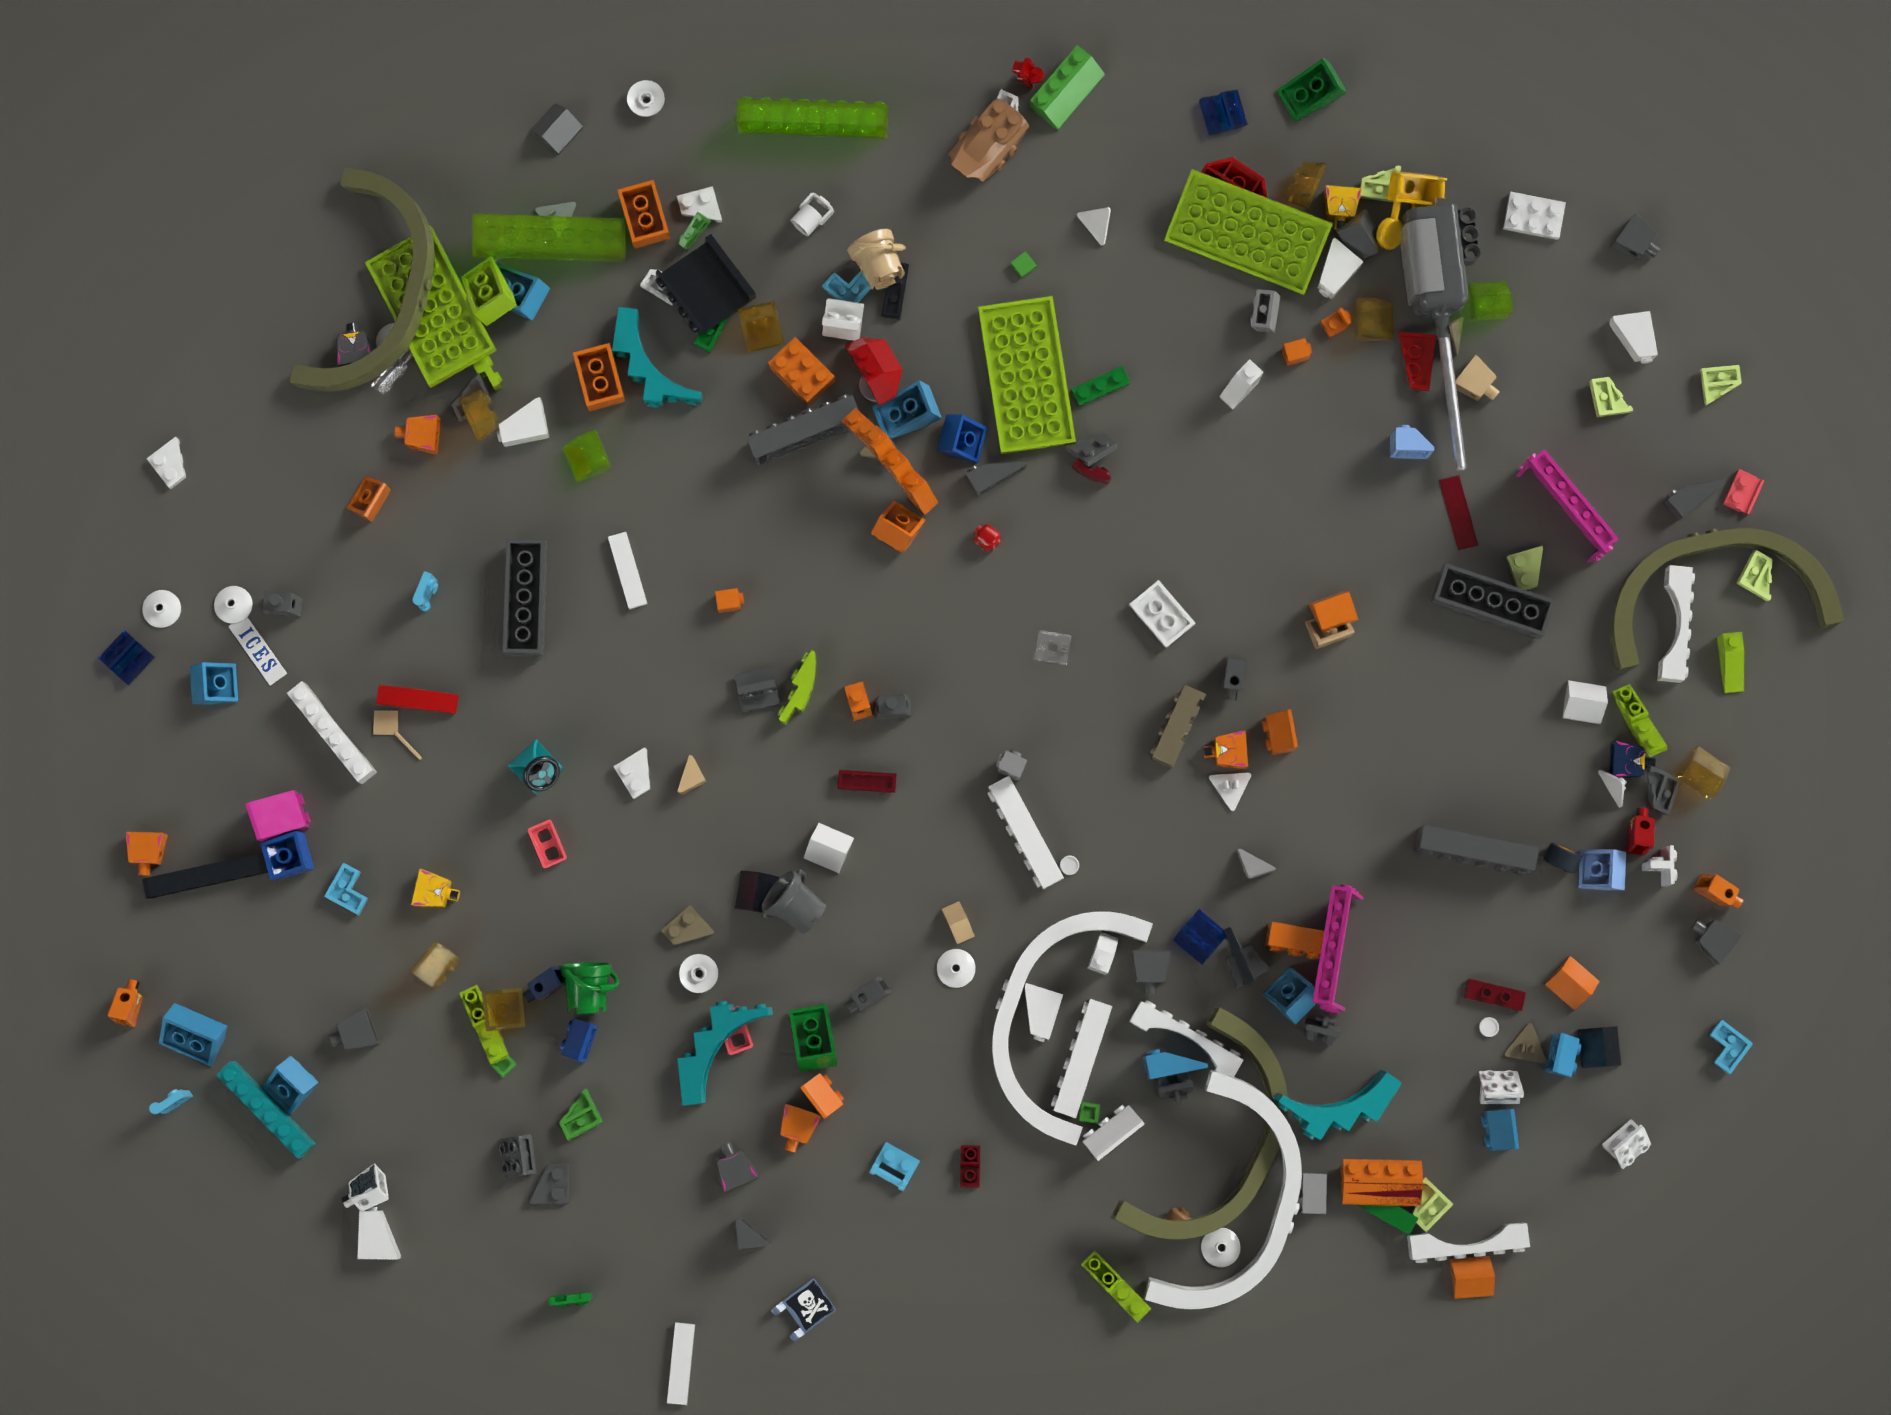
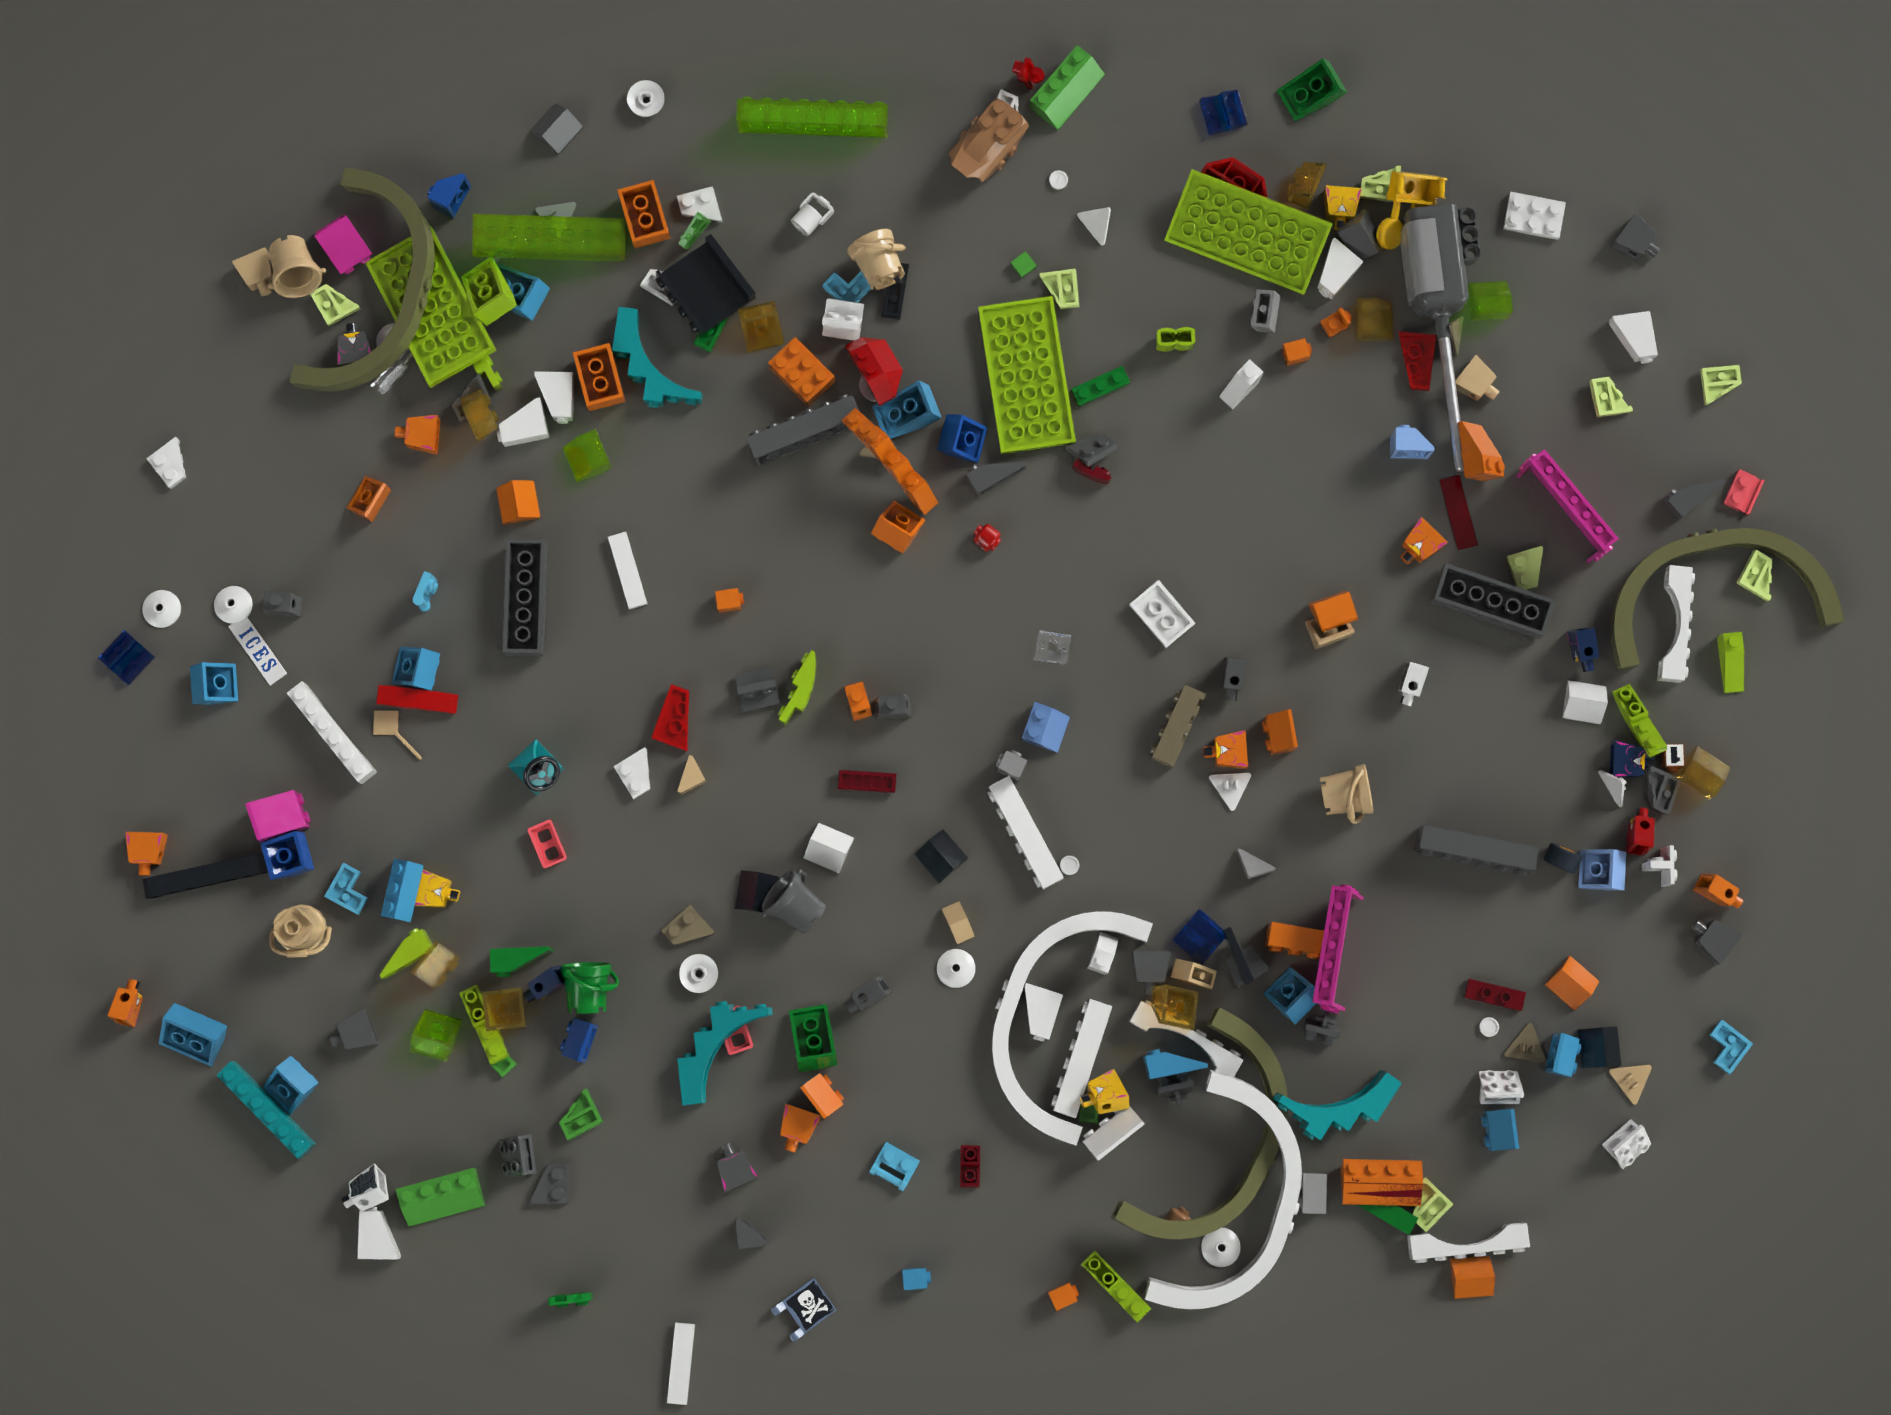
(173, 1100): medium azure plate -> none
(256, 270): none -> tan torso
(293, 268): none -> tan piece
(300, 931): none -> tan piece
(333, 304): none -> yellowish green wing
(343, 244): none -> dark pink slope
(402, 890): none -> dark azure slope
(408, 952): none -> lime slope
(416, 668): none -> dark azure slope
(435, 1035): none -> clear neon green slope
(440, 1197): none -> bright green slope
(449, 194): none -> blue slope
(512, 960): none -> green slope
(518, 501): none -> orange slope
(558, 394): none -> white slope
(673, 719): none -> red wing
(916, 1278): none -> dark azure brick
(941, 856): none -> black slope
(1045, 727): none -> medium blue slope
(1058, 180): none -> white piece
(1062, 287): none -> yellowish green wing
(1063, 1295): none -> orange brick
(1106, 1094): none -> yellow torso
(1170, 339): none -> lime brick
(1175, 1006): none -> clear yellow slope
(1193, 973): none -> tan slope
(1348, 793): none -> tan piece
(1415, 673): none -> white torso
(1422, 542): none -> orange torso
(1479, 454): none -> orange slope
(1579, 641): none -> dark blue torso
(1631, 1080): none -> tan piece
(1673, 758): none -> brick

